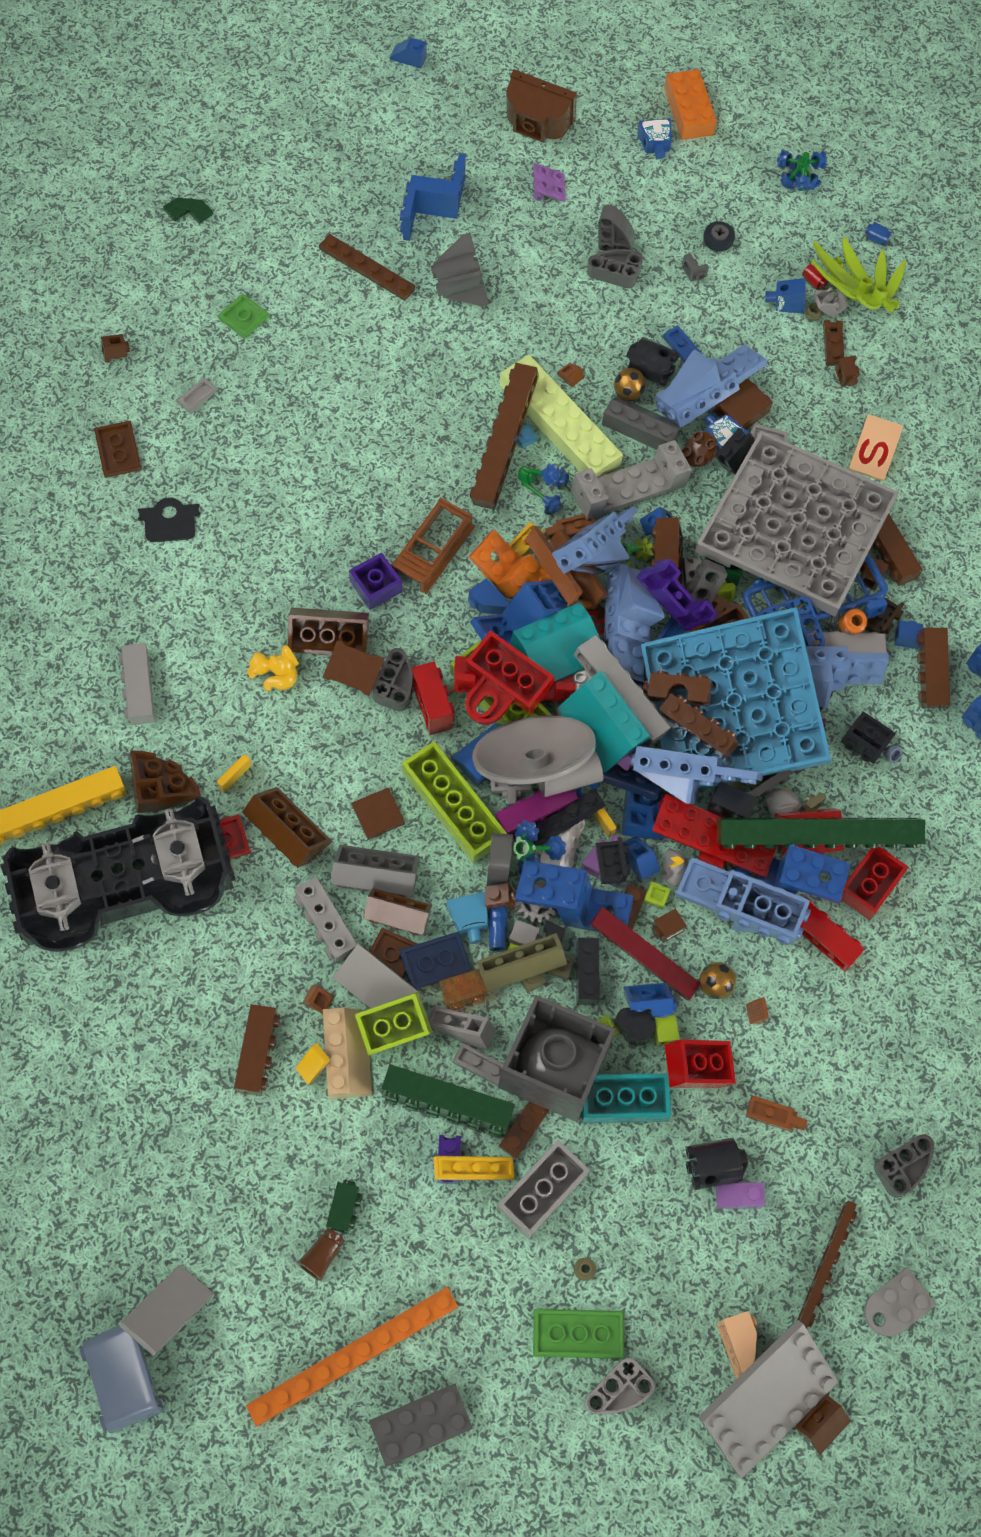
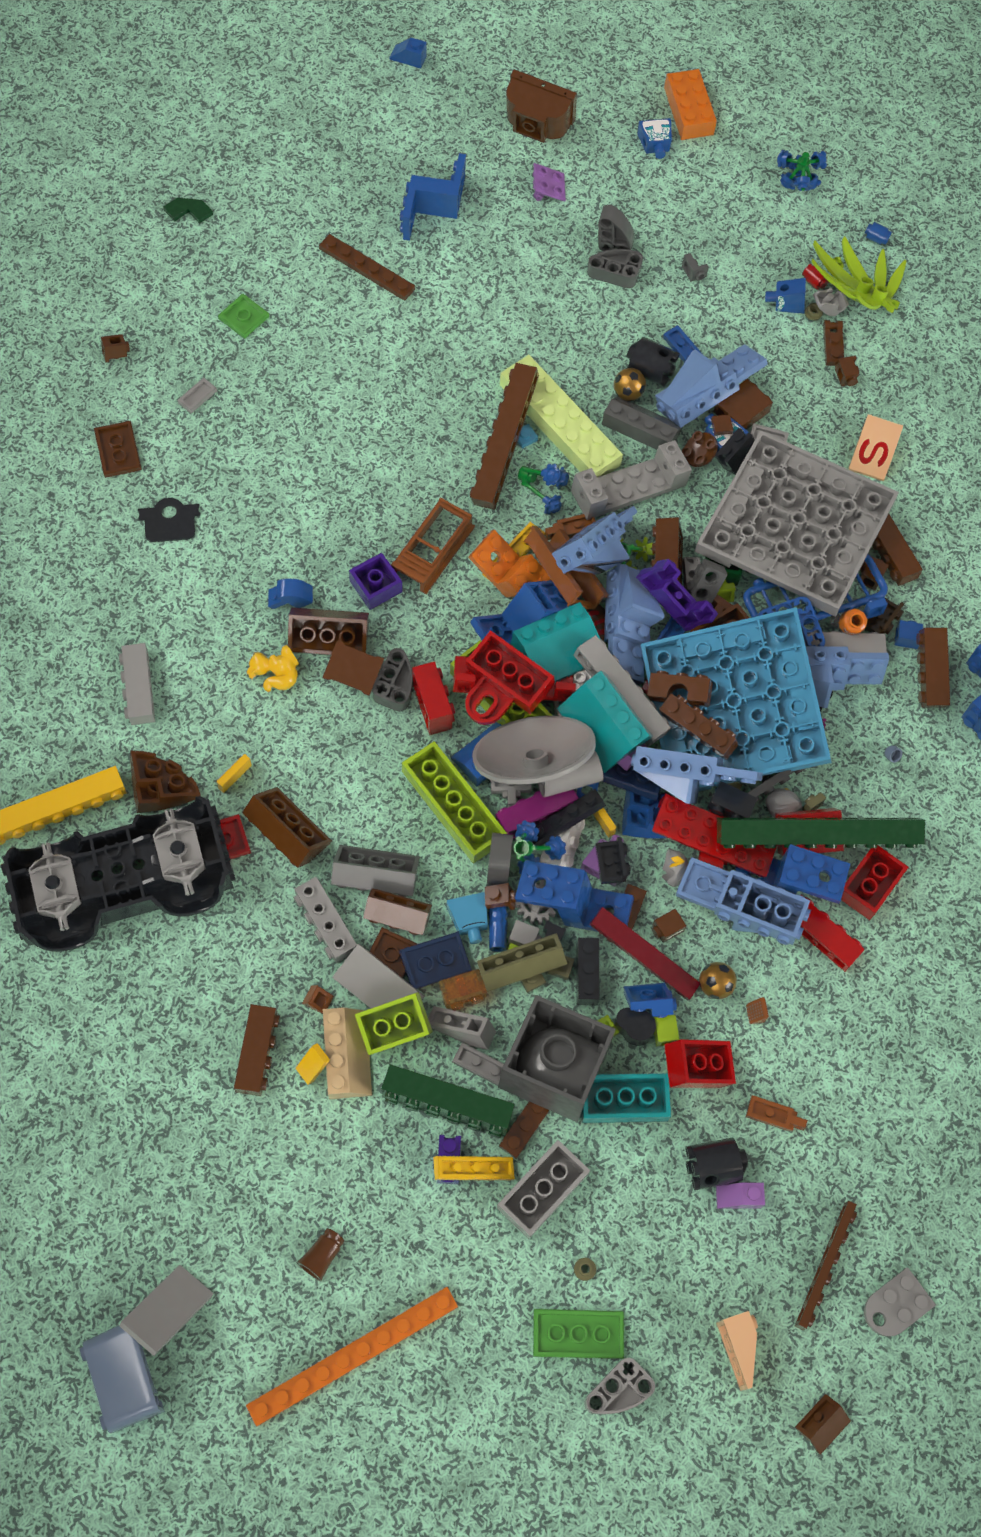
(290, 592): none -> blue brick
(343, 1207): dark green brick -> none
(378, 813): reddish brown tile -> none
(420, 1424): dark grey brick -> none
(460, 273): dark grey brick -> none
(487, 598): blue slope -> none
(571, 374): dark orange slope -> none
(641, 858): blue slope -> none
(650, 519): blue bracket -> none
(657, 895): lime plate -> none
(719, 236): black wheel -> none
(722, 425): none -> reddish brown tile
(768, 1399): light grey plate -> none
(867, 737): black plate -> none
(908, 1172): dark grey beam -> none

